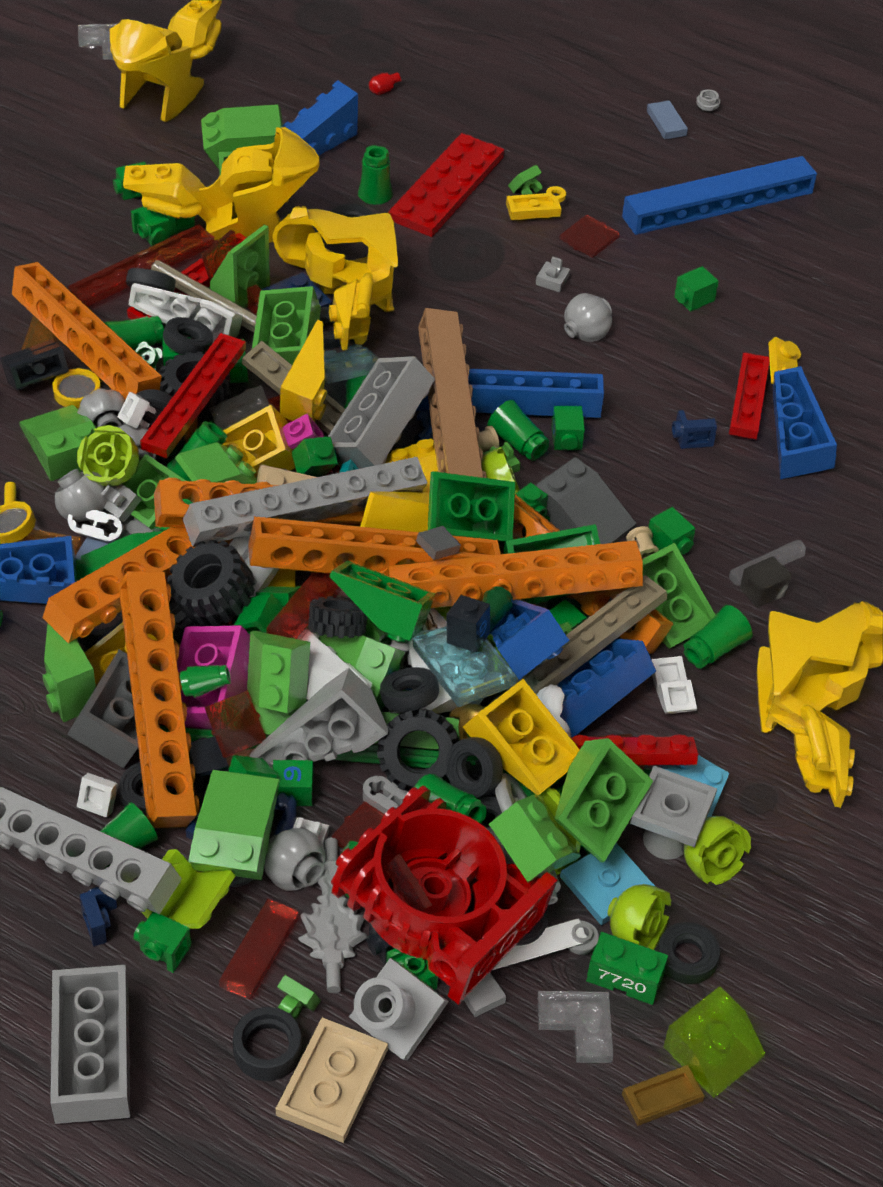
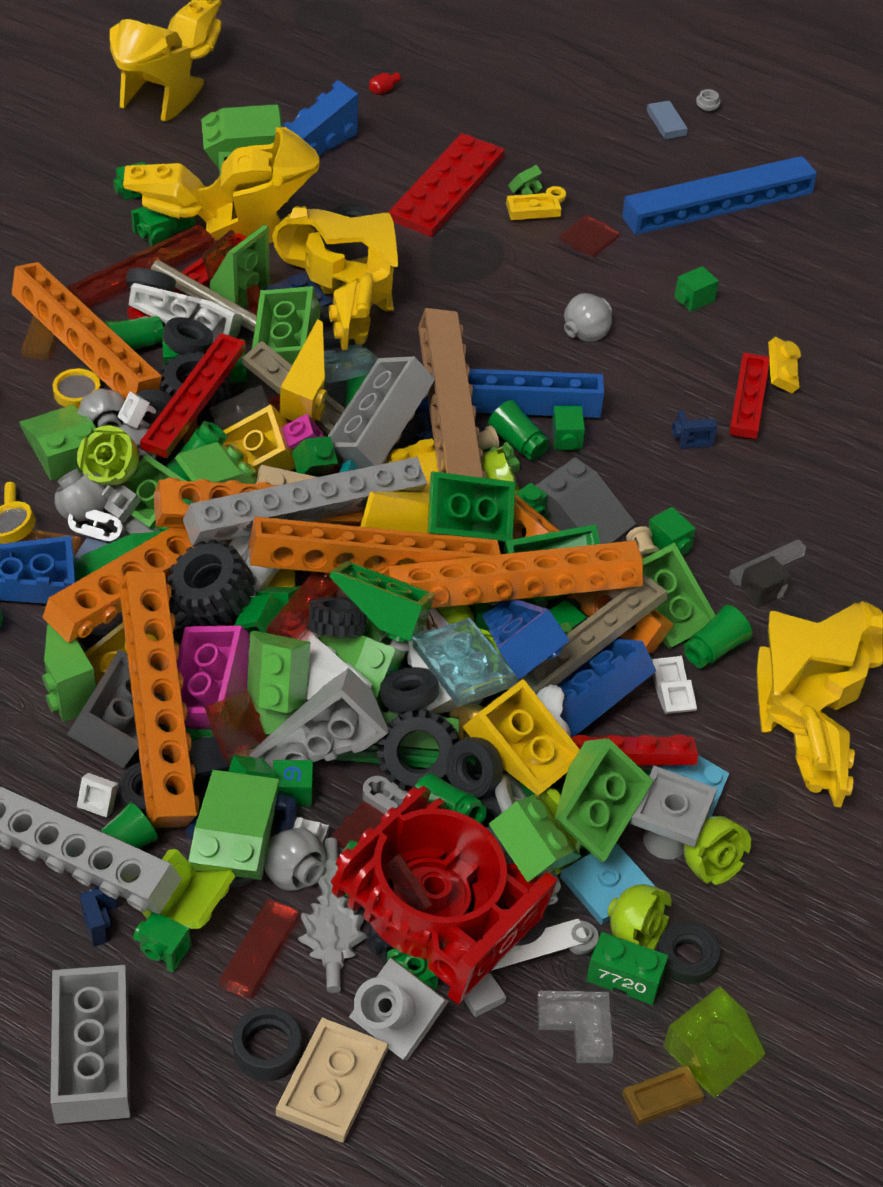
(34, 364): black brick -> none
(94, 36): clear plate -> none
(154, 354): plate -> none
(204, 679): green cone -> none
(296, 997): bright green tile -> none
(375, 177): green plant -> none
(438, 543): dark grey tile -> none
(468, 623): black brick -> none
(500, 604): dark green cone -> none
(553, 275): light grey tile -> none
(801, 429): blue wedge -> none

